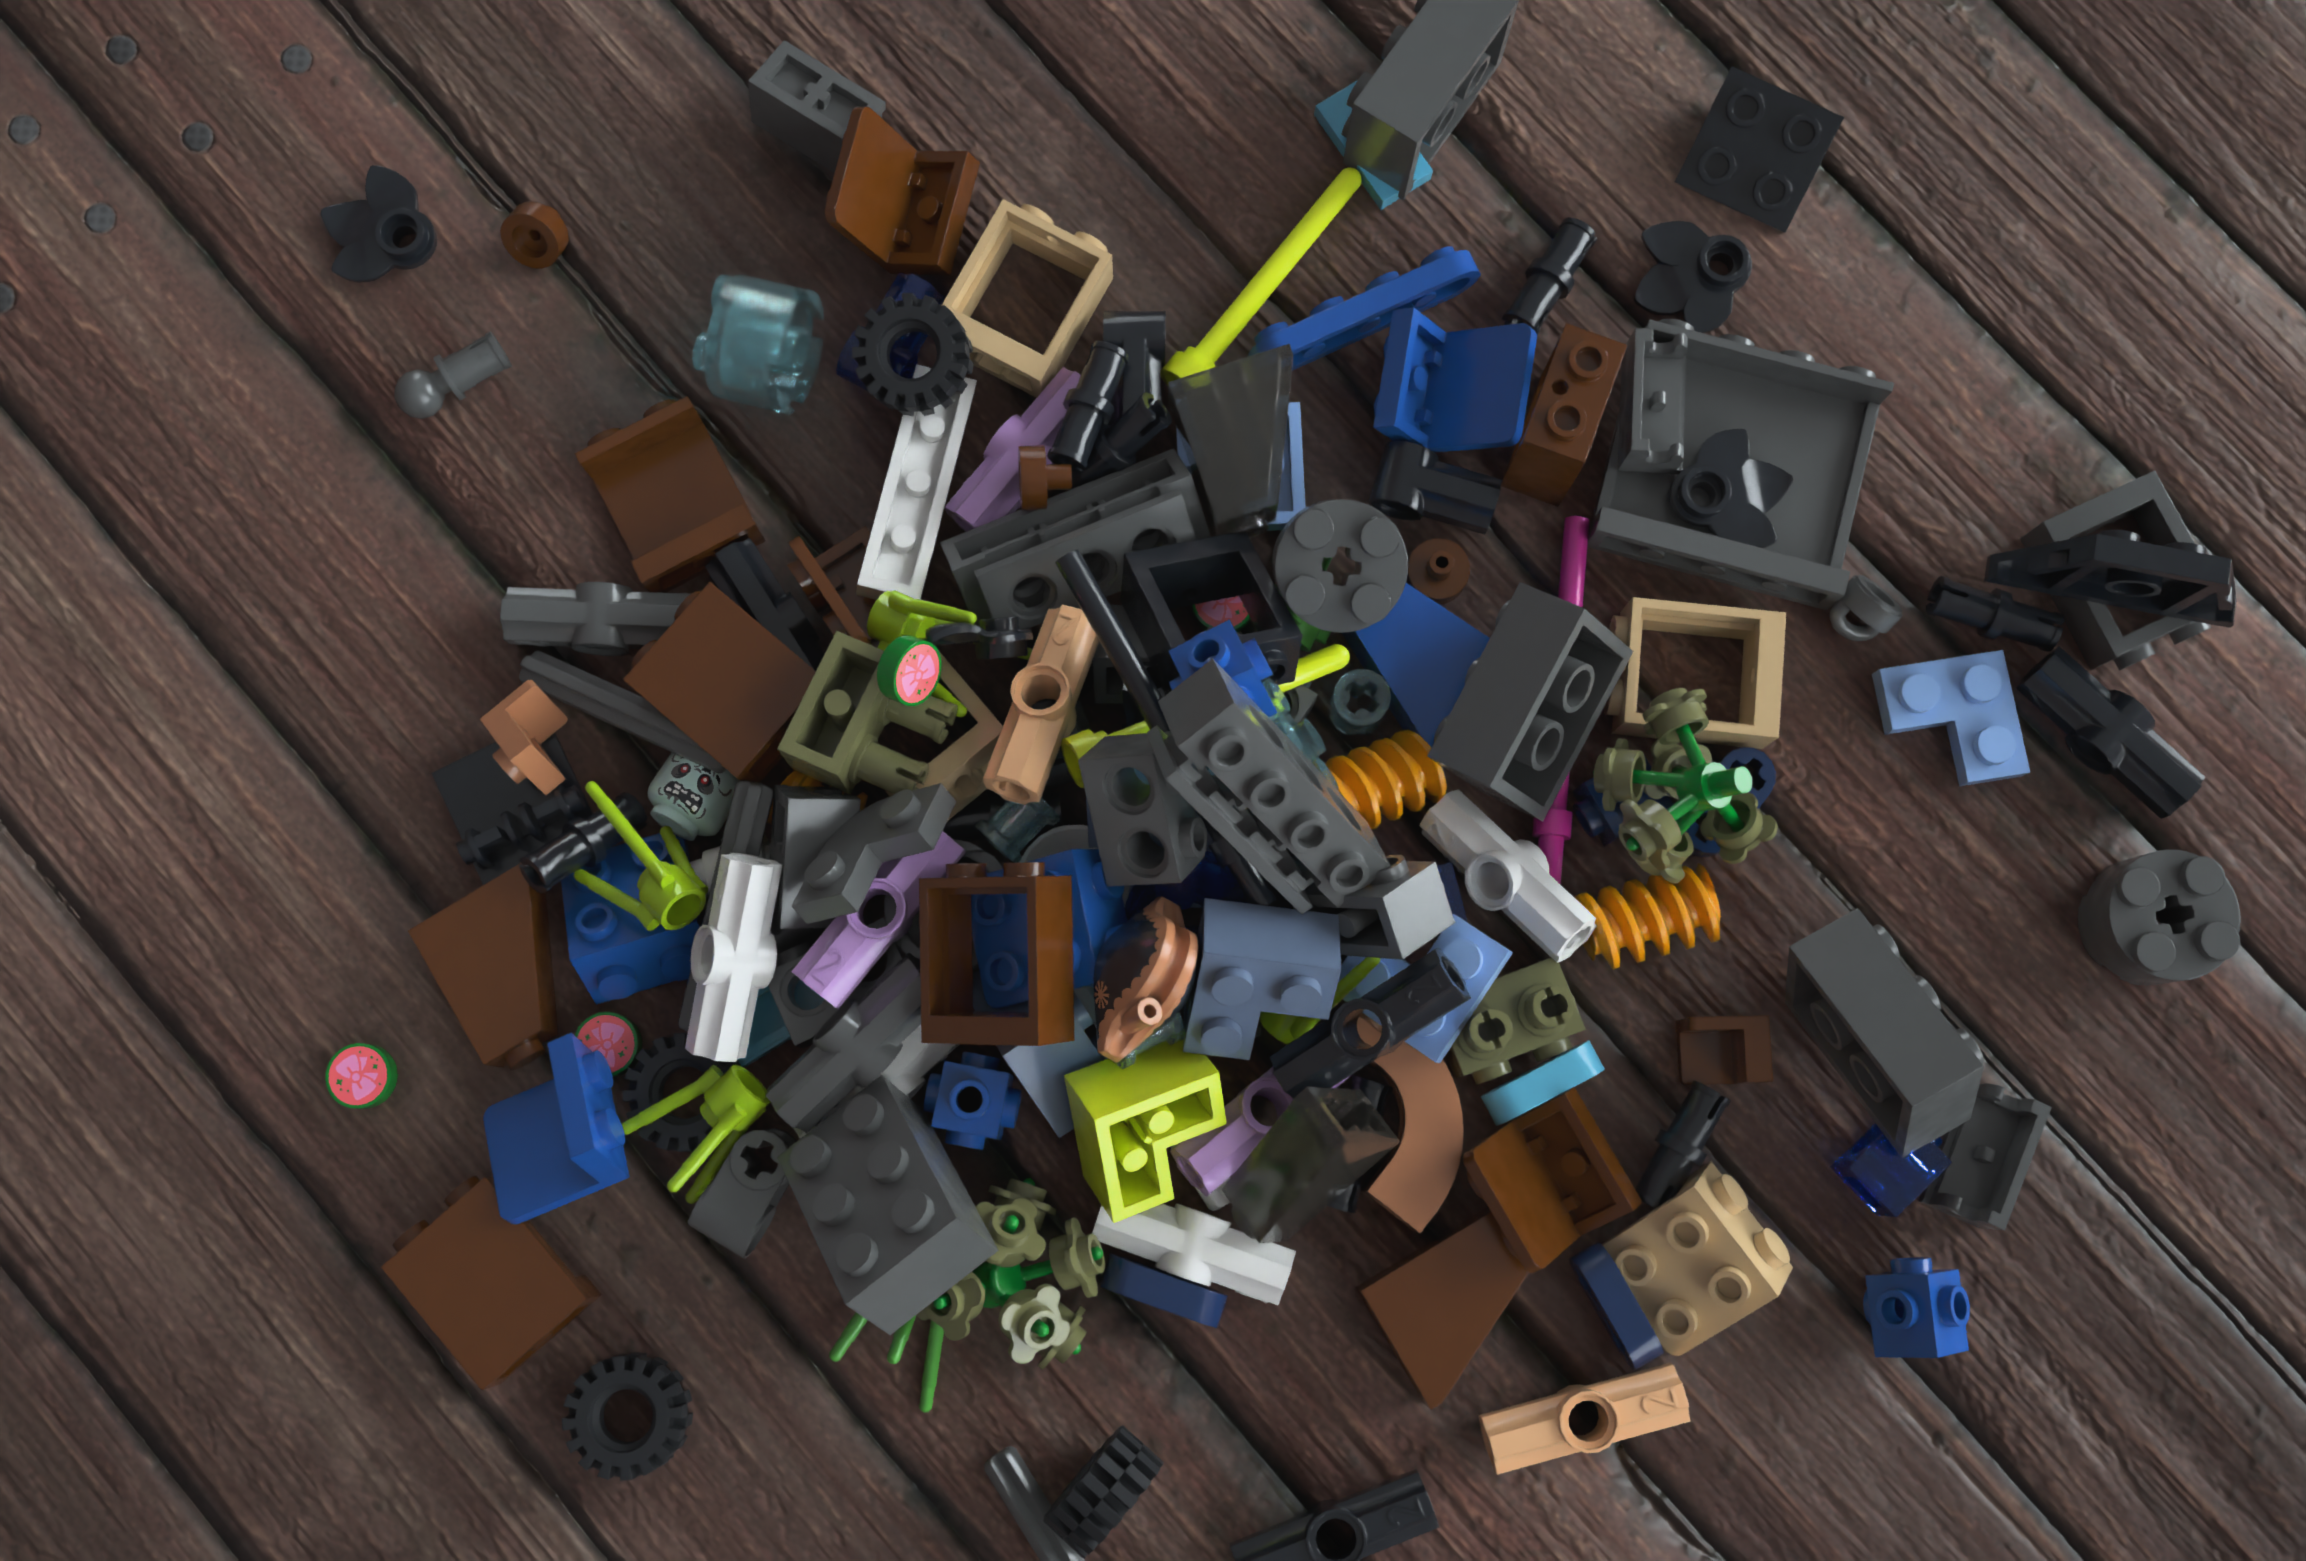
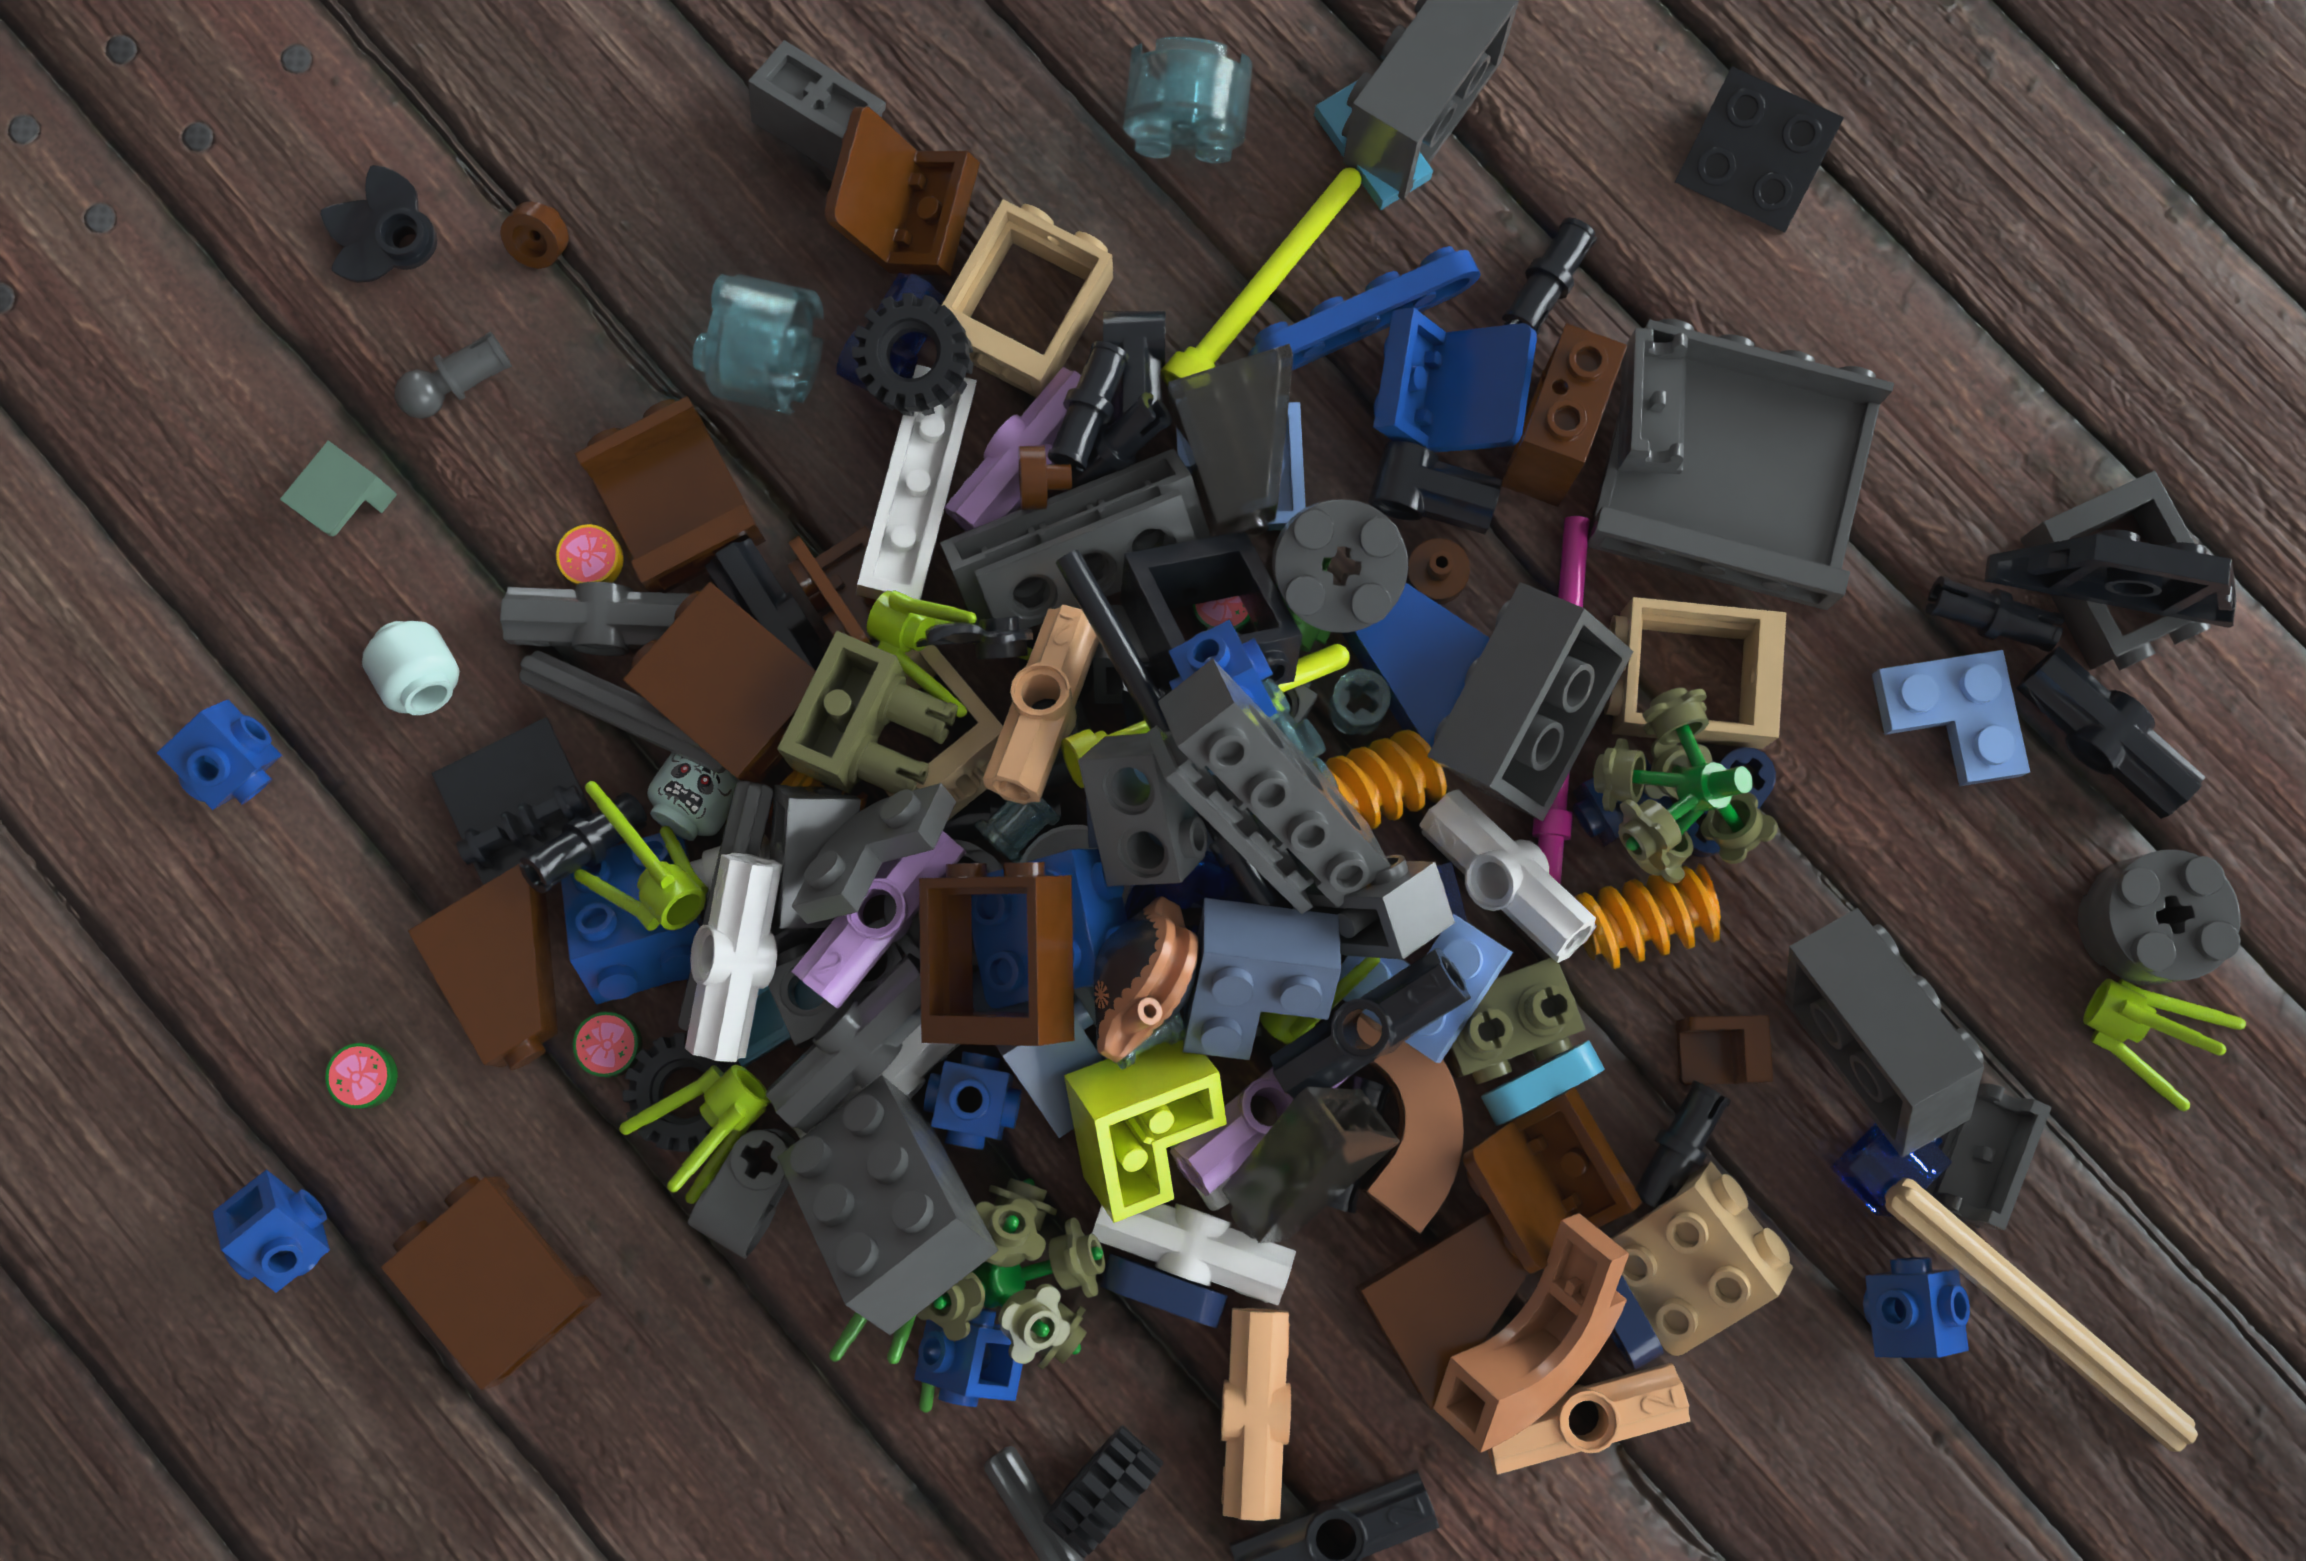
(221, 755): none -> blue brick
(271, 1231): none -> blue brick
(334, 489): none -> sand green panel
(411, 667): none -> light aqua head
(519, 728): nougat bracket -> none
(556, 1136): blue bracket -> none
(588, 1426): black tyre -> none
(589, 555): none -> tile
(909, 670): tile -> none
(970, 1366): none -> blue brick
(1187, 99): none -> clear light blue brick
(1255, 1414): none -> light nougat piece
(1546, 1348): none -> nougat arch
(1683, 275): black plate -> none
(1737, 488): black plate -> none
(1870, 604): dark grey tile -> none
(2040, 1314): none -> tan axle
(2127, 1012): none -> lime plant

